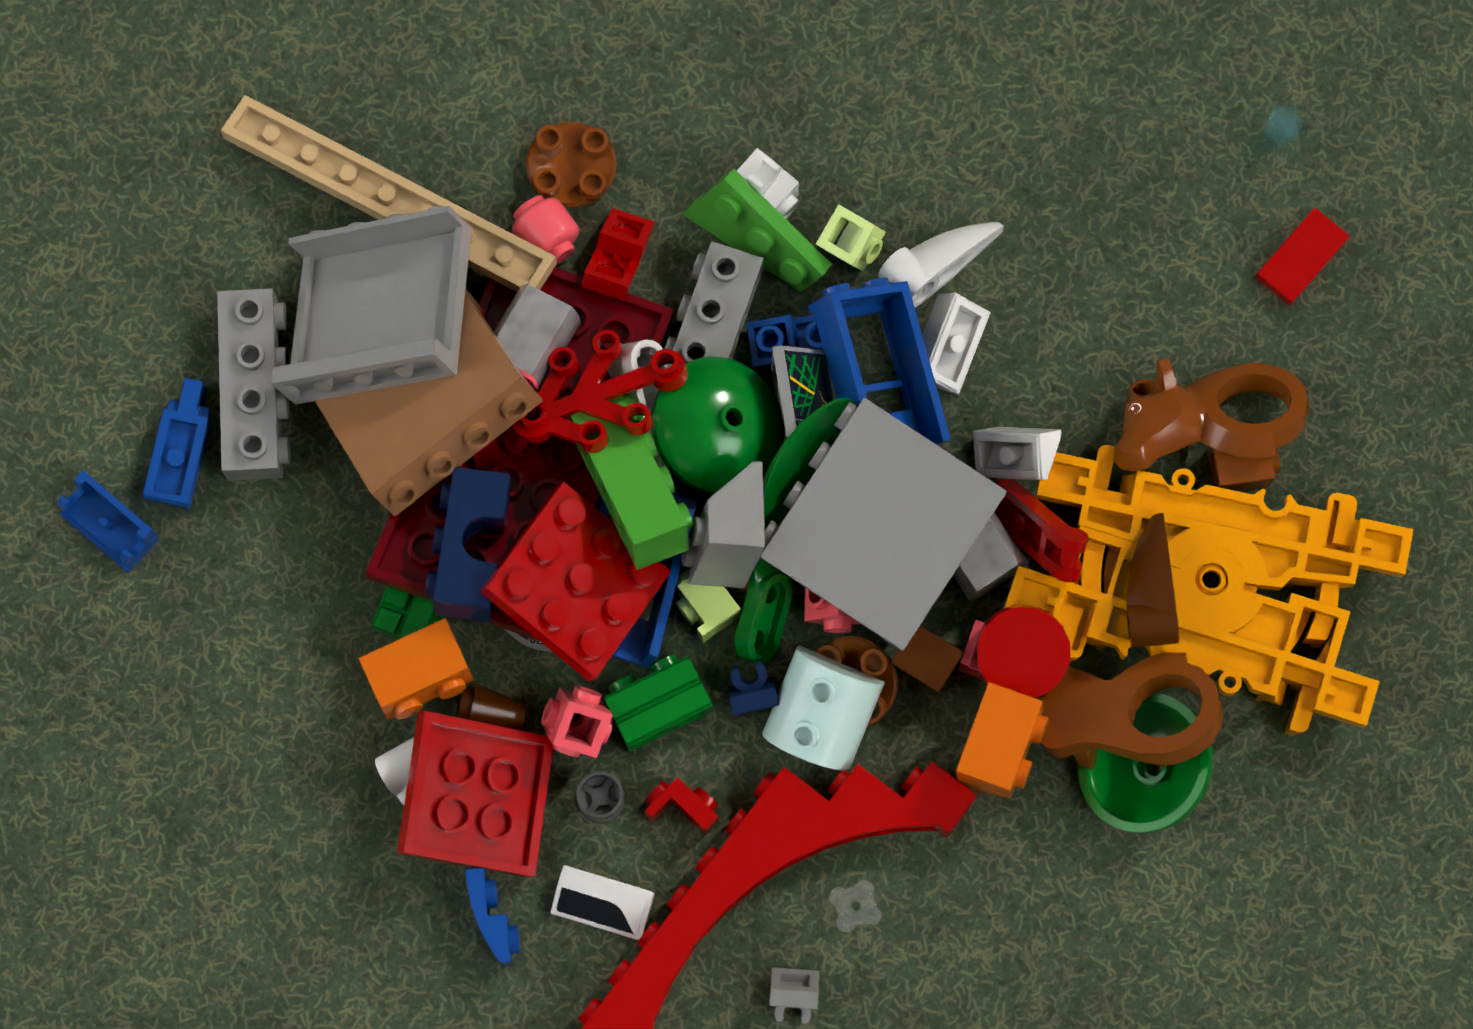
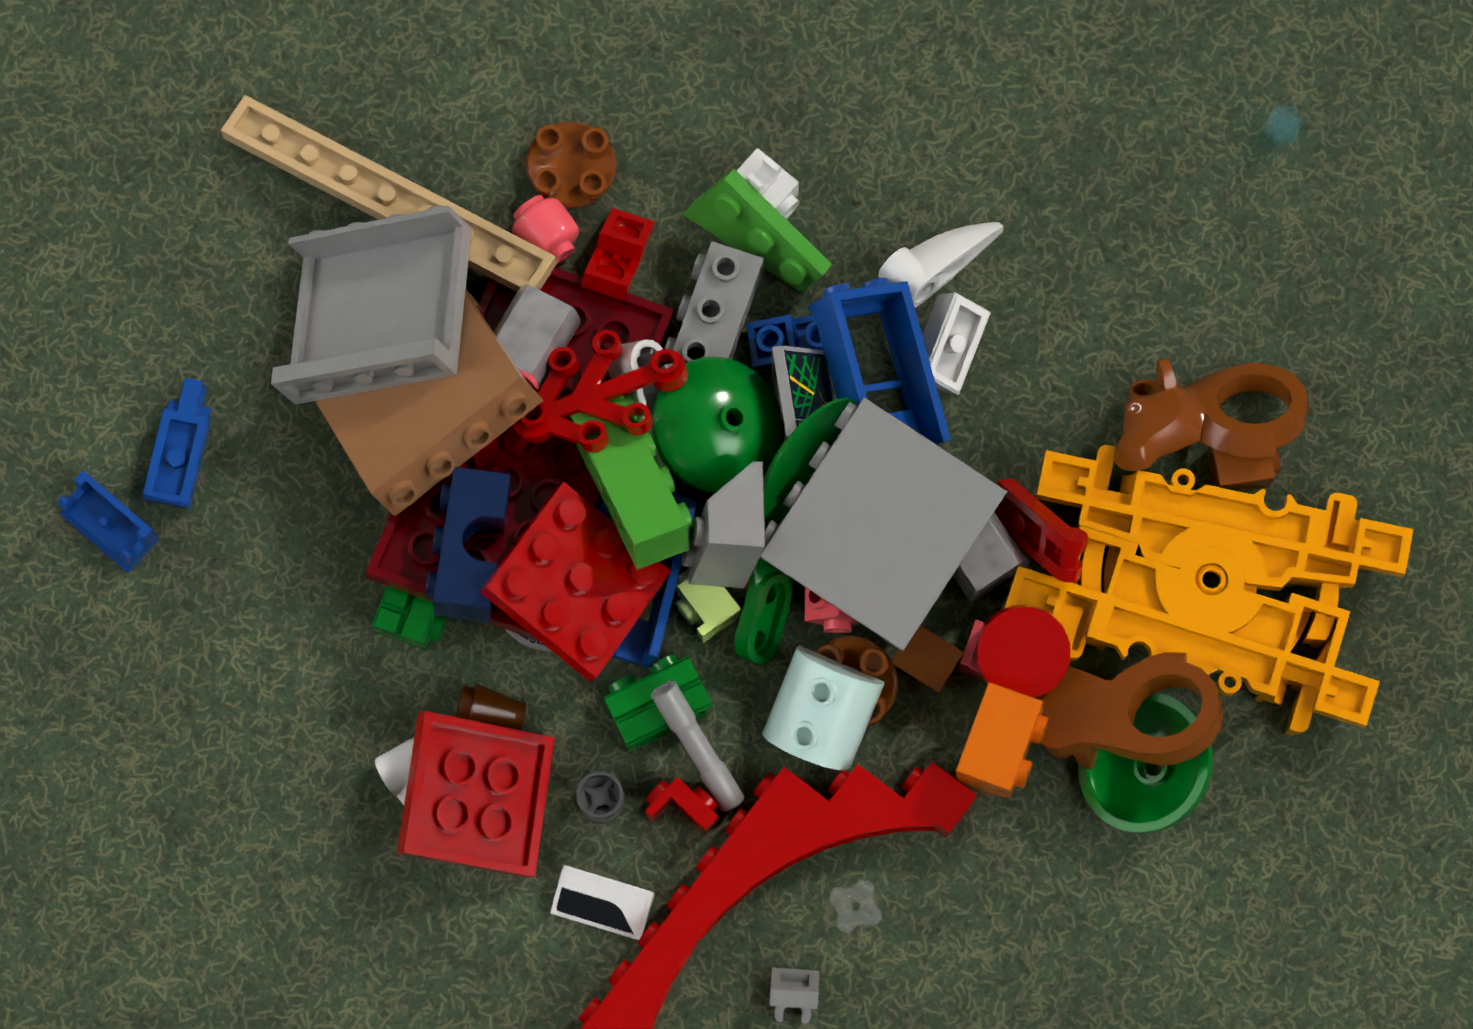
(248, 402): light grey brick -> none
(416, 670): orange slope -> none
(496, 929): blue slope -> none
(586, 733): coral brick -> none
(683, 722): none -> light grey piece
(752, 694): dark blue tile -> none
(859, 241): yellowish green brick -> none
(1015, 452): white slope -> none
(1150, 590): reddish brown piece -> none
(1302, 256): red tile -> none

